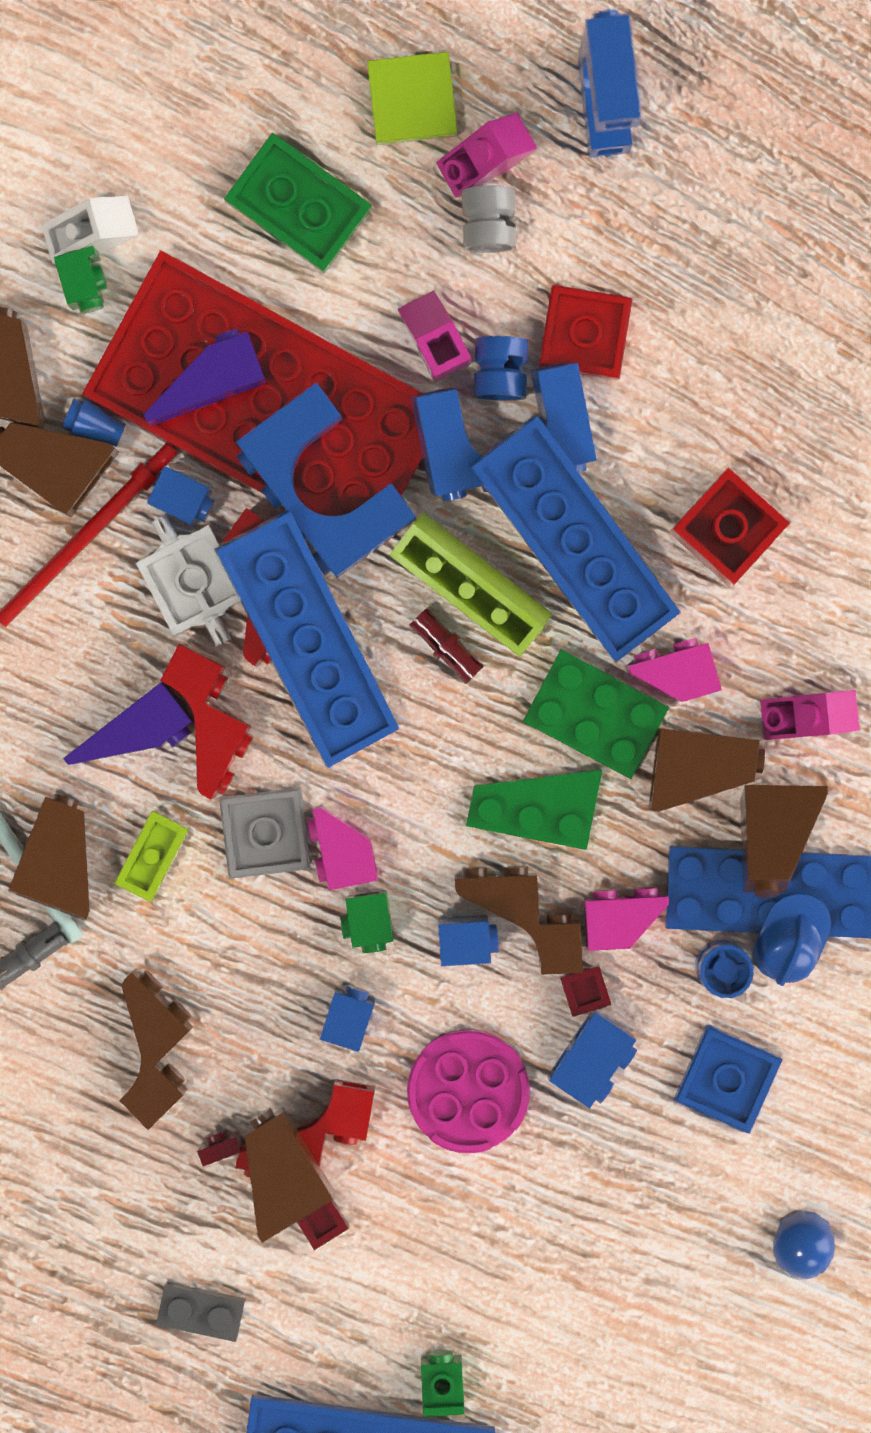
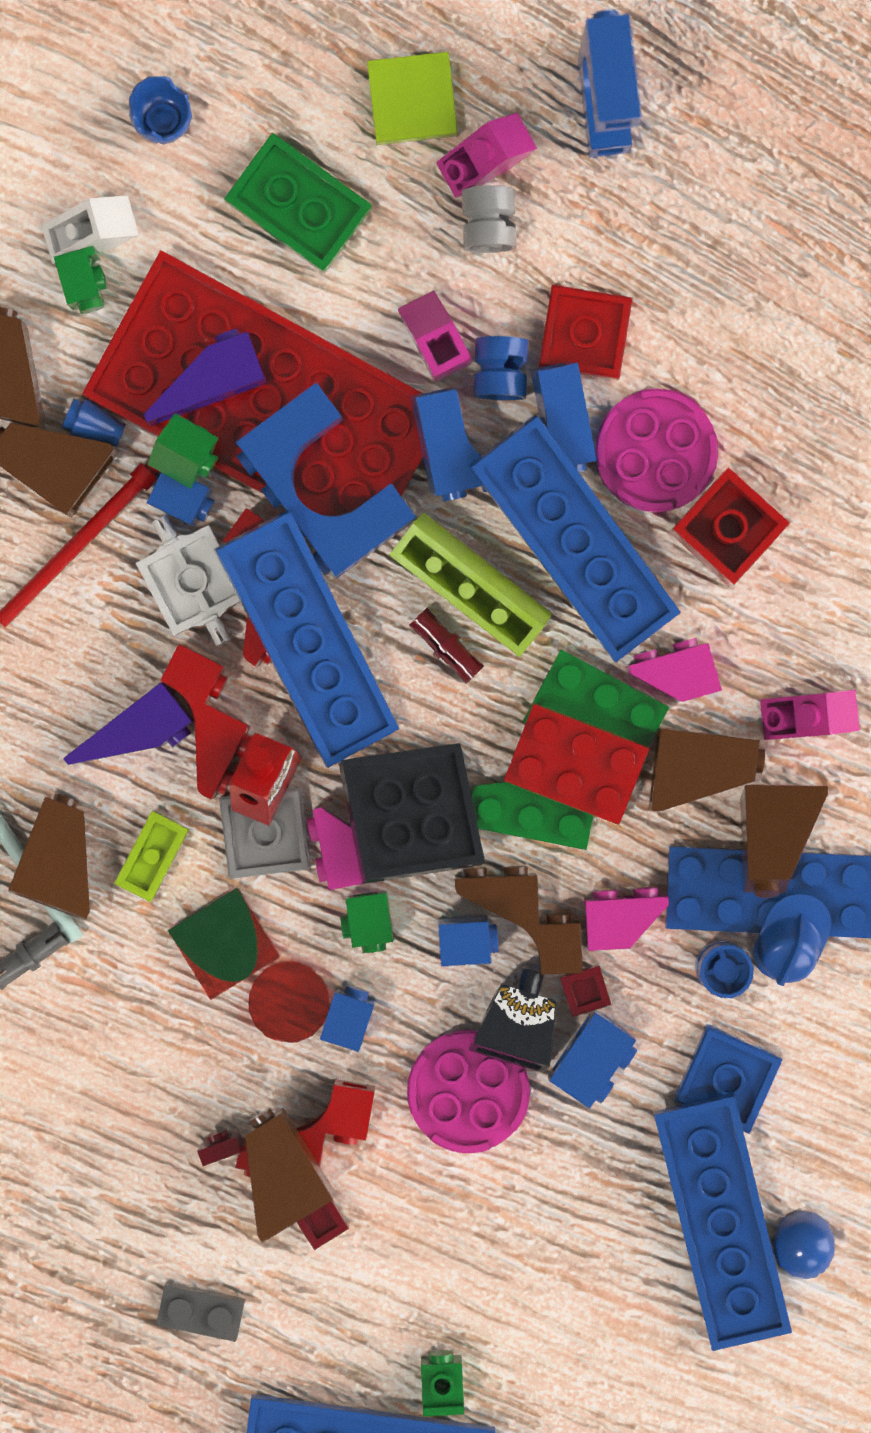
(157, 1030): reddish brown arch -> none
(159, 110): none -> blue hair
(184, 451): none -> green brick
(224, 943): none -> dark green tile
(264, 775): none -> red torso
(288, 1001): none -> clear red tile
(411, 813): none -> black plate
(518, 1024): none -> black torso
(576, 763): none -> red plate
(656, 450): none -> dark pink tile
(722, 1221): none -> blue plate

